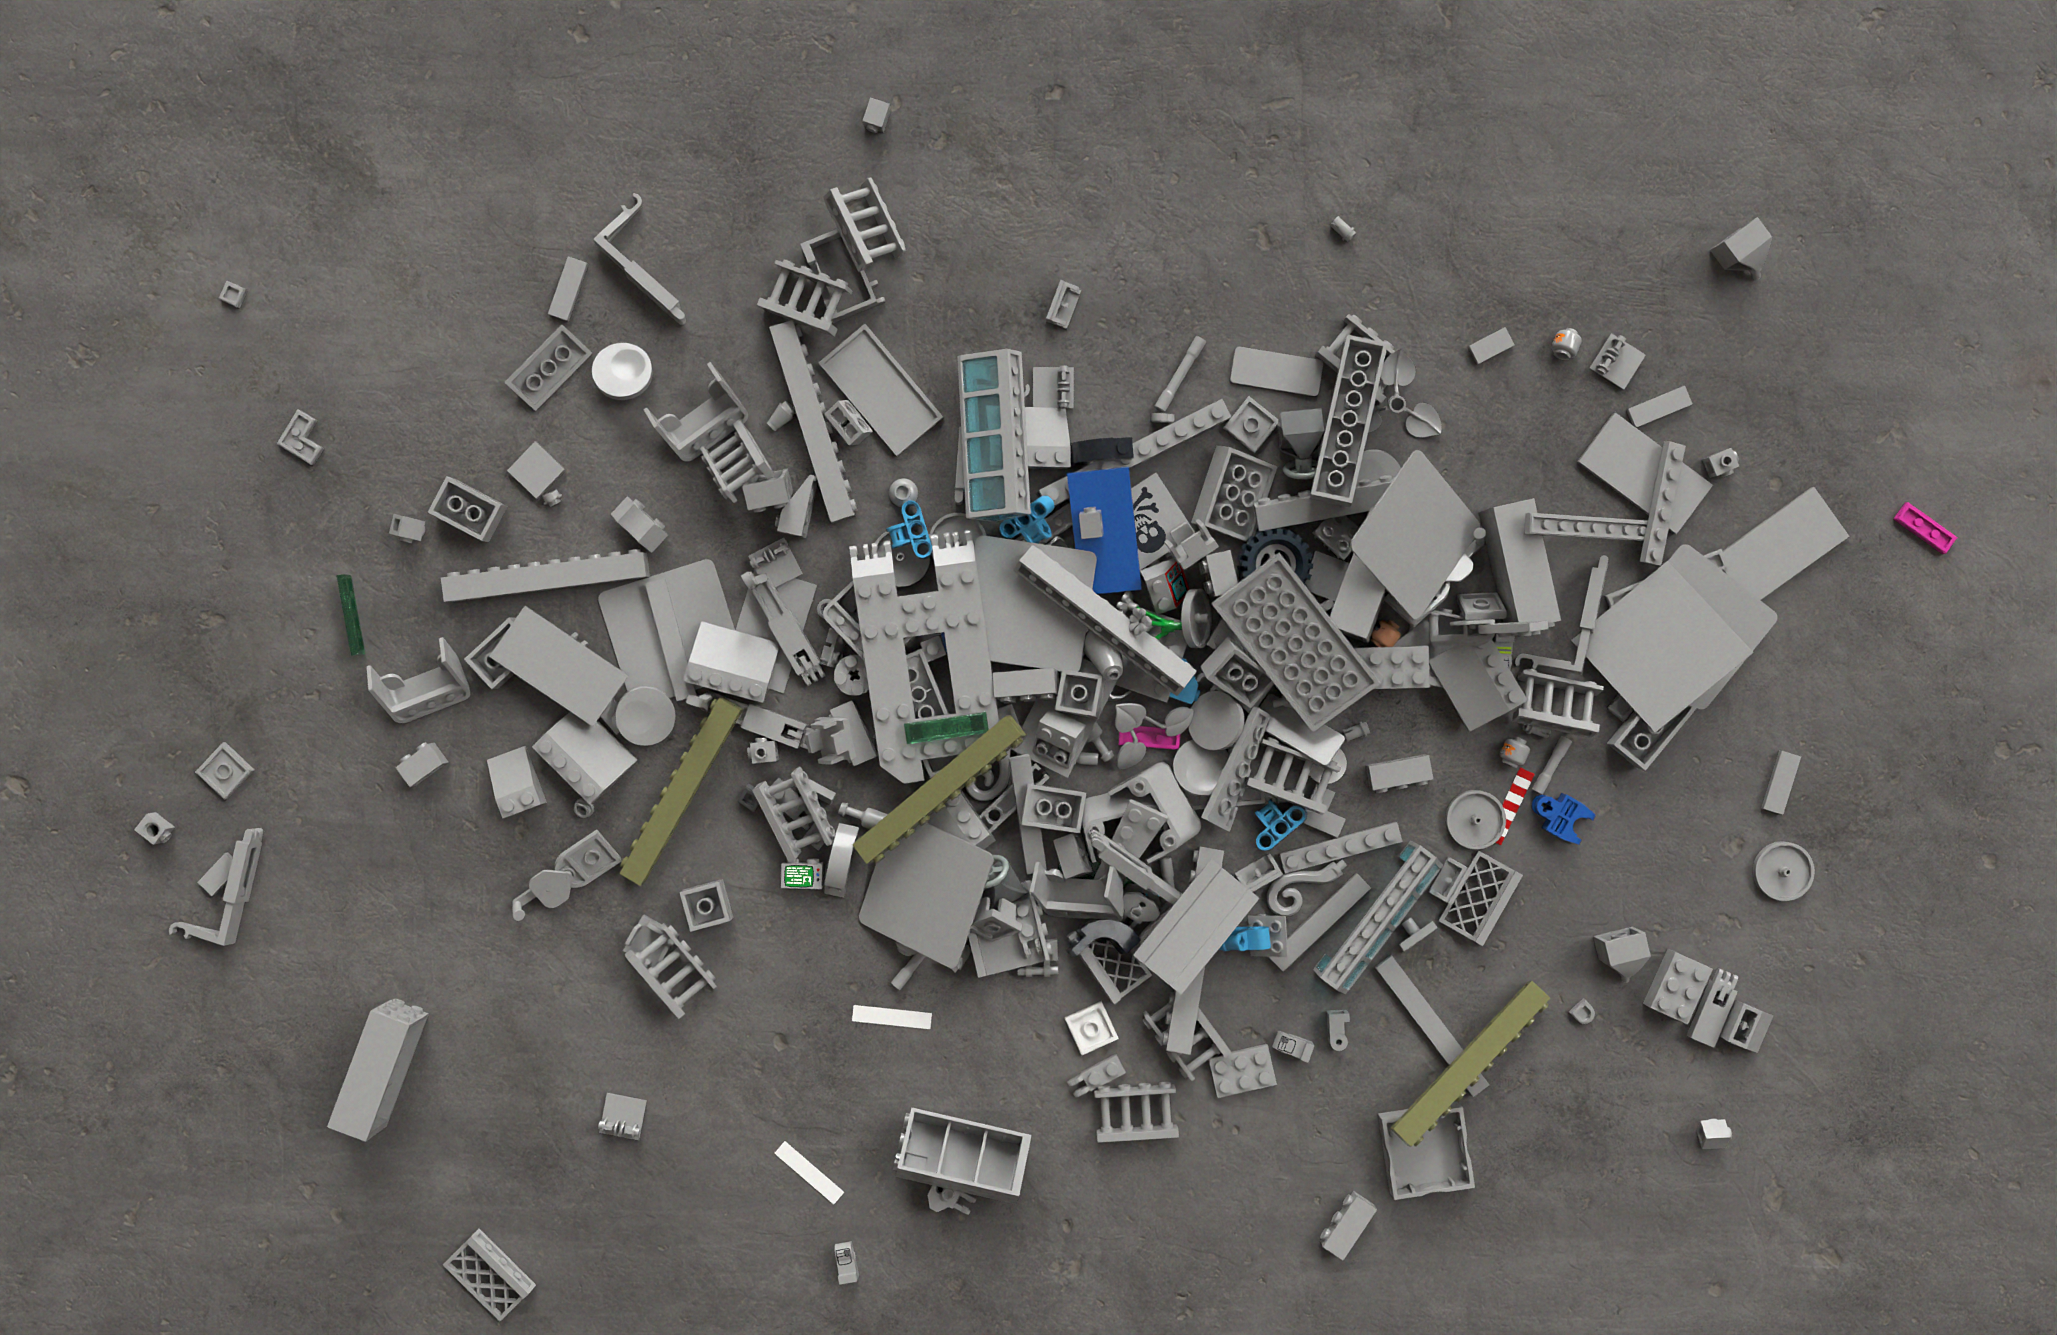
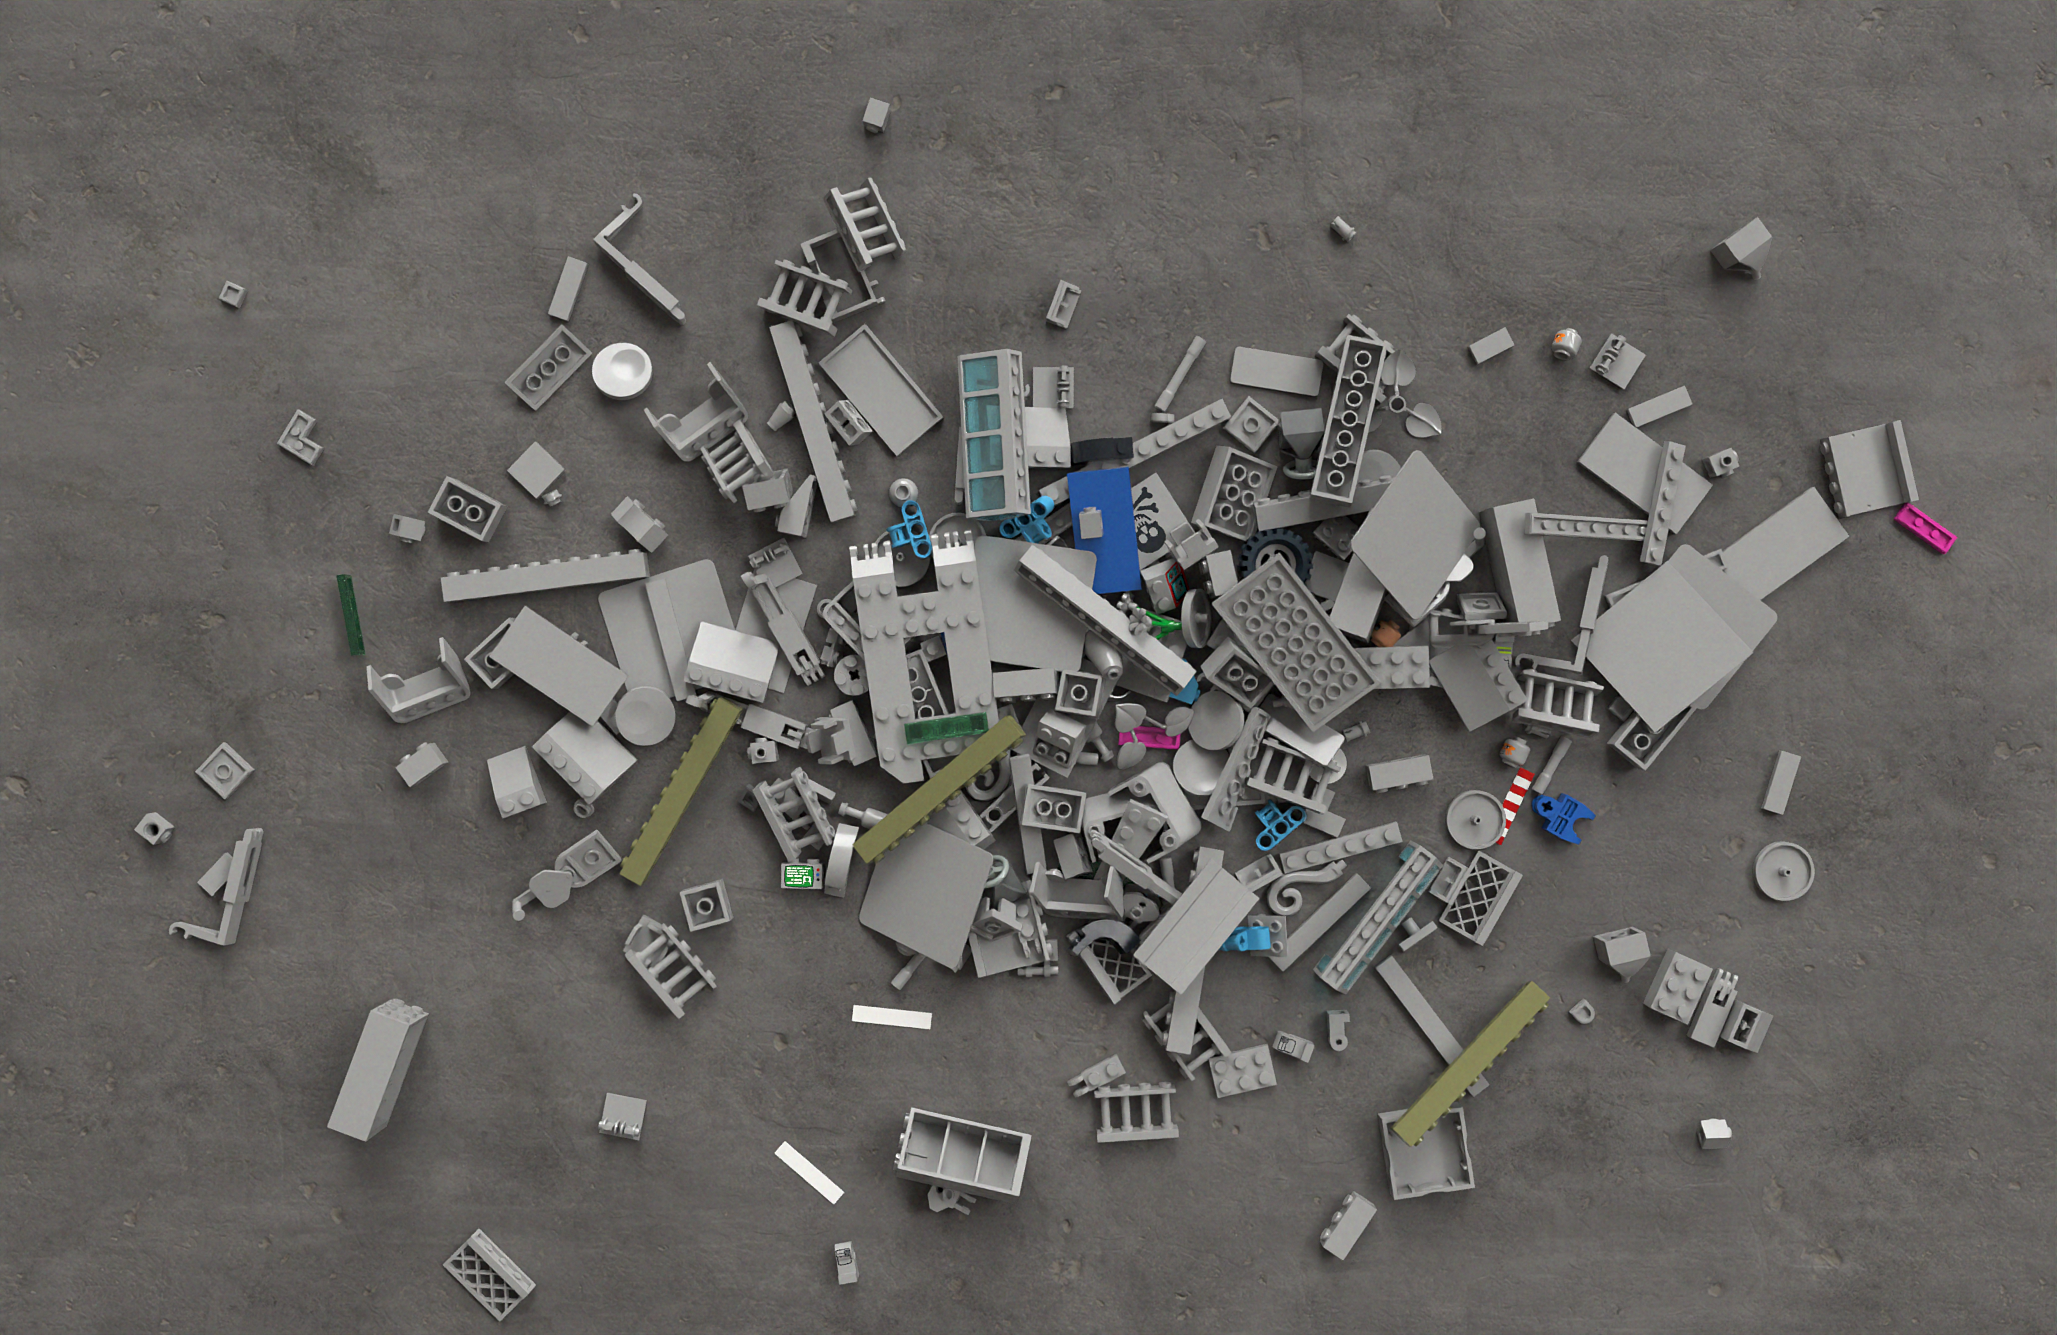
(1091, 1028): white tile -> none
(1869, 469): none -> light grey panel

